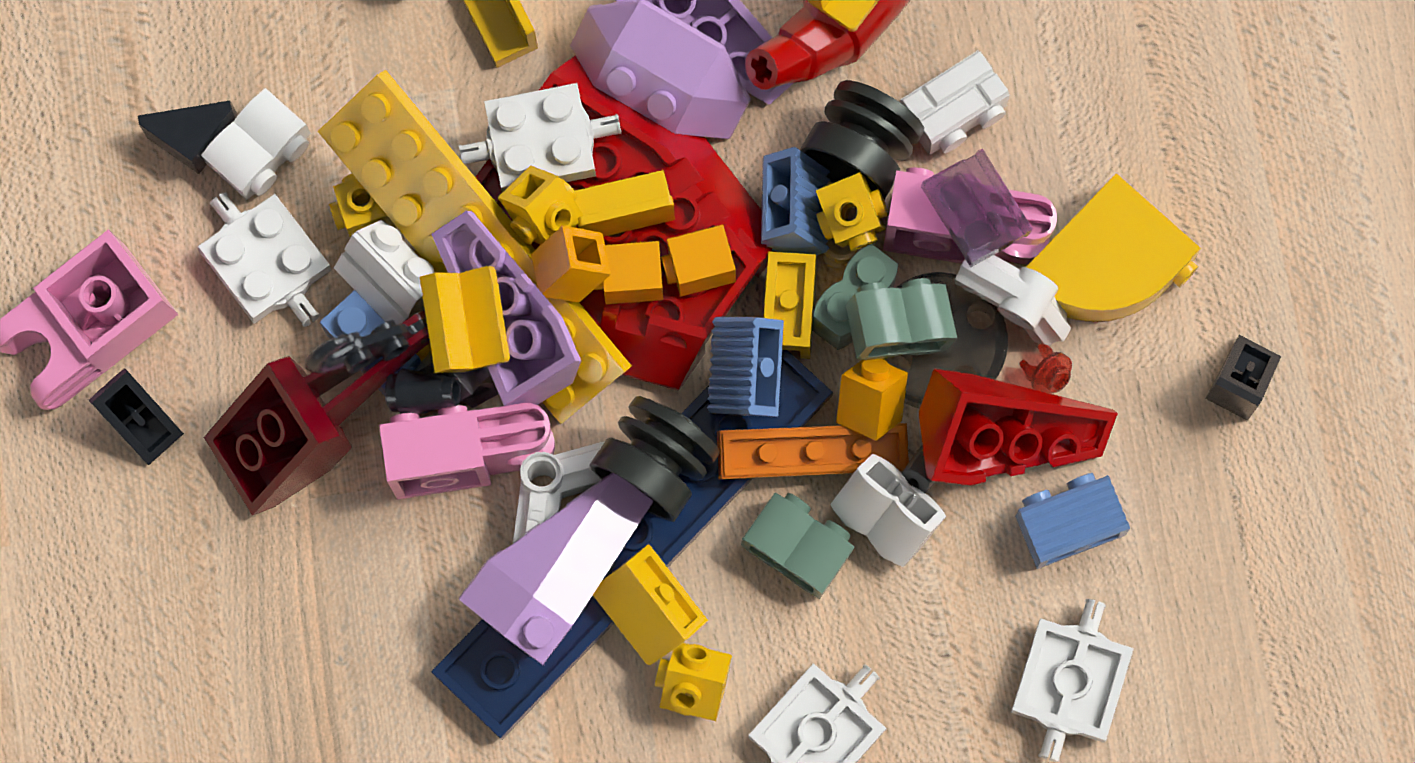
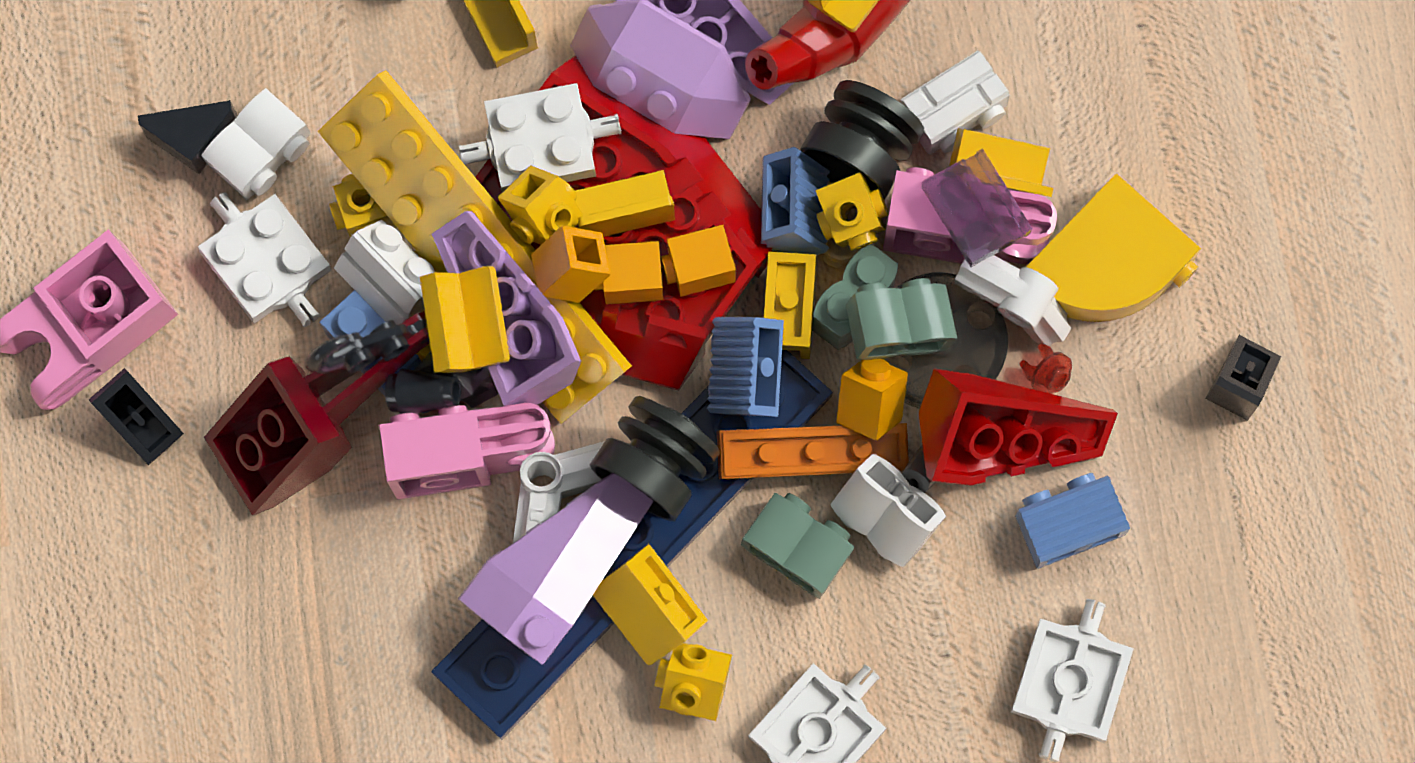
(1017, 162): none -> yellow panel

